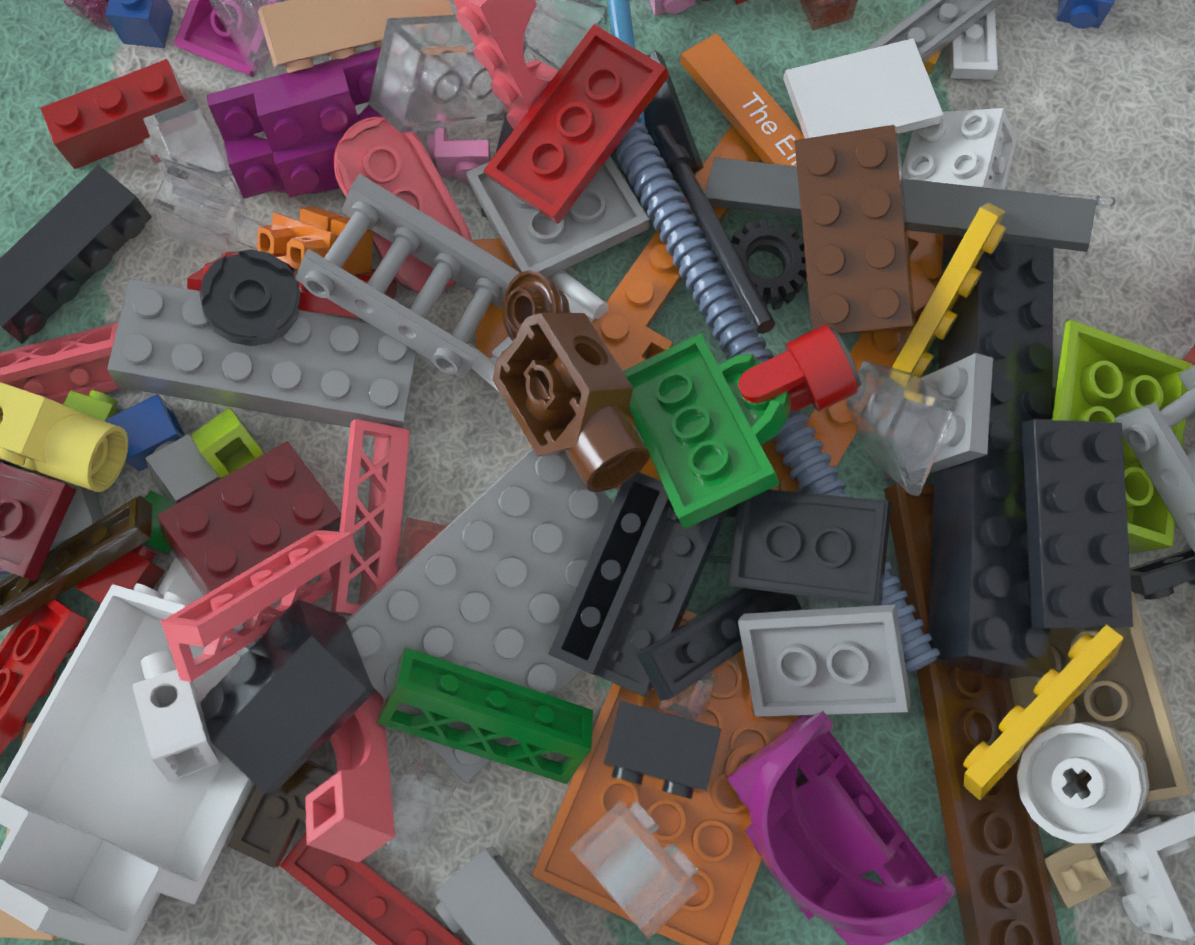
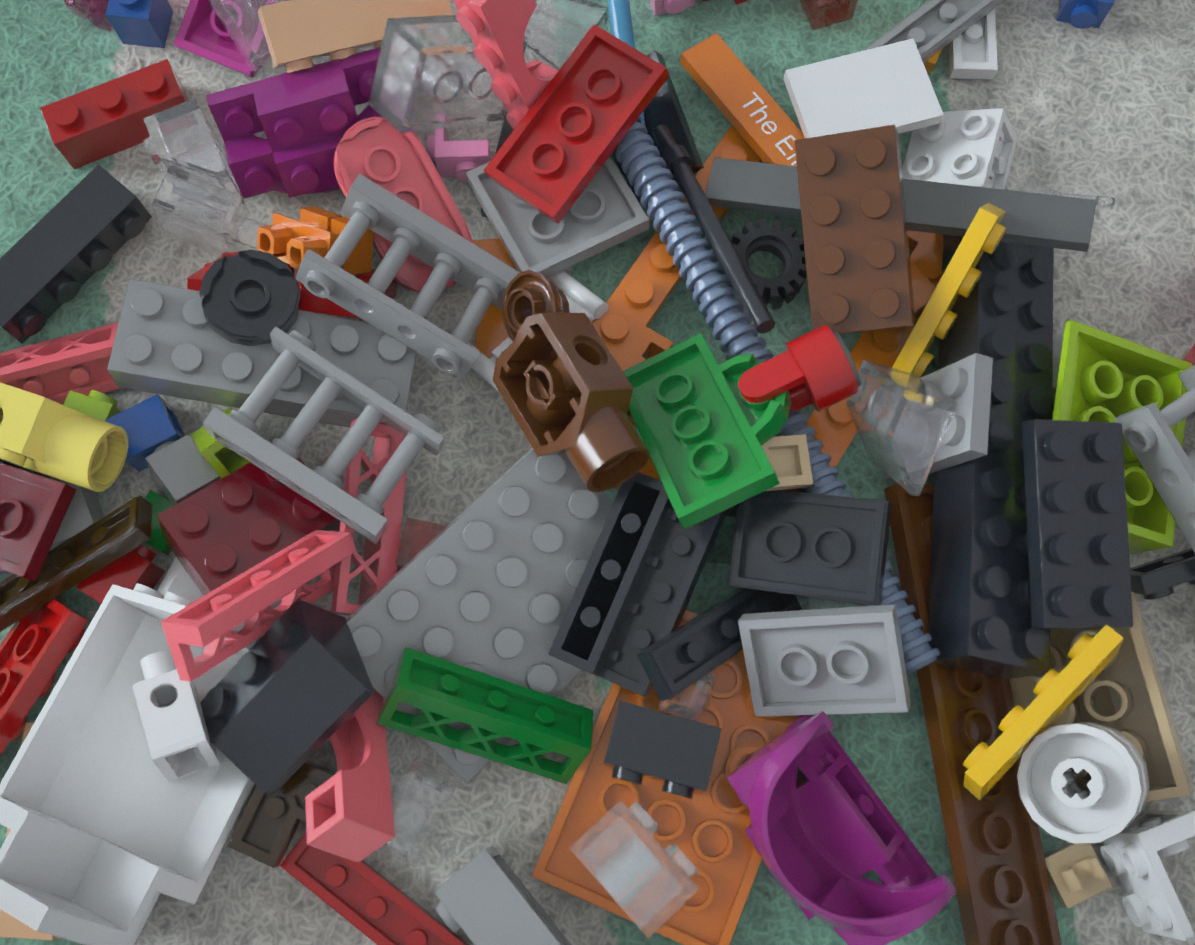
(281, 455): none -> light grey fence
(790, 461): none -> tan tile

